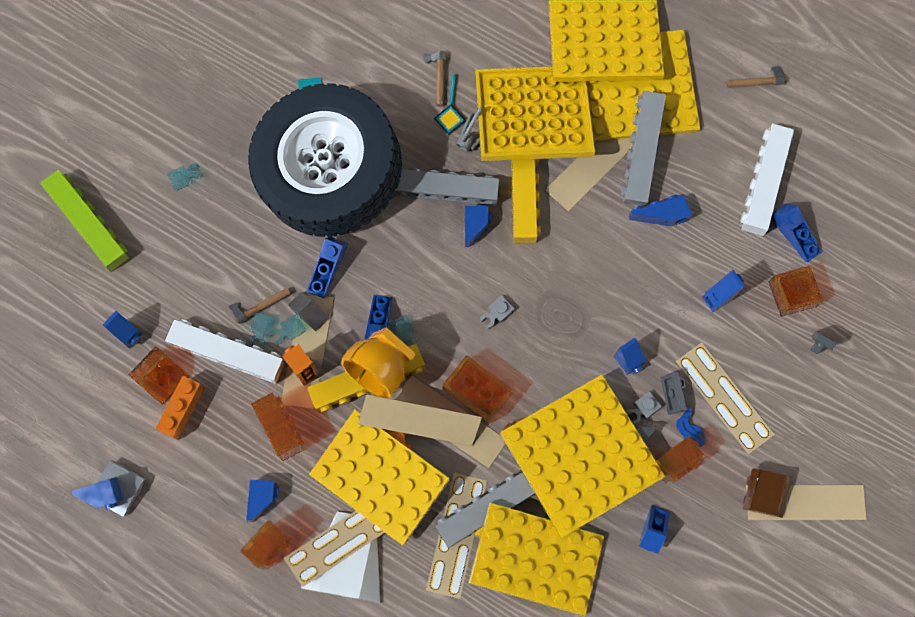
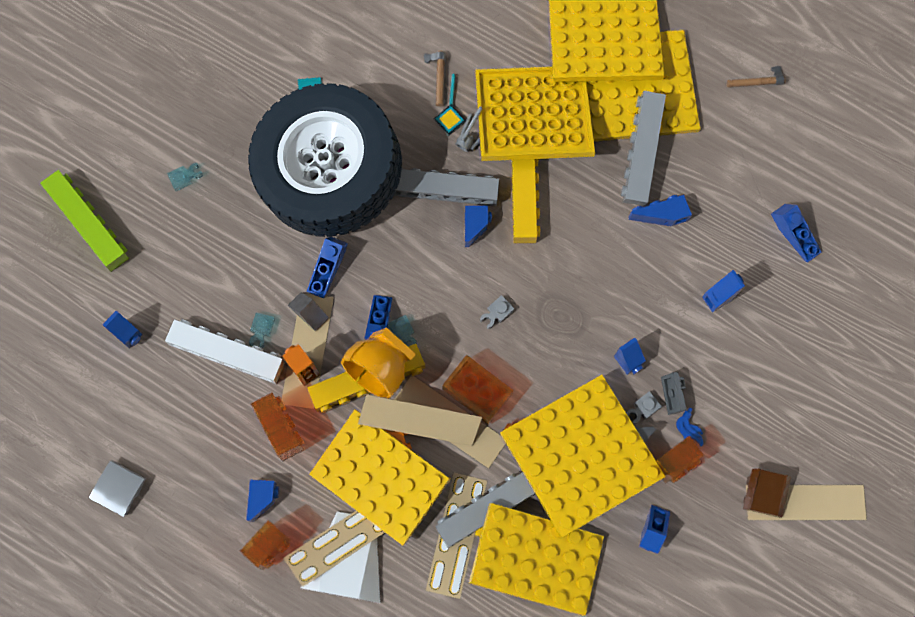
(101, 494): slope -> none
(158, 375): clear orange slope -> none
(180, 408): orange brick -> none
(241, 316): medium nougat piece -> none
(291, 328): clear light blue plate -> none
(587, 171): tan sticker -> none
(725, 398): sticker -> none
(767, 179): white brick -> none
(795, 291): clear orange brick -> none
(821, 342): dark grey hinge -> none

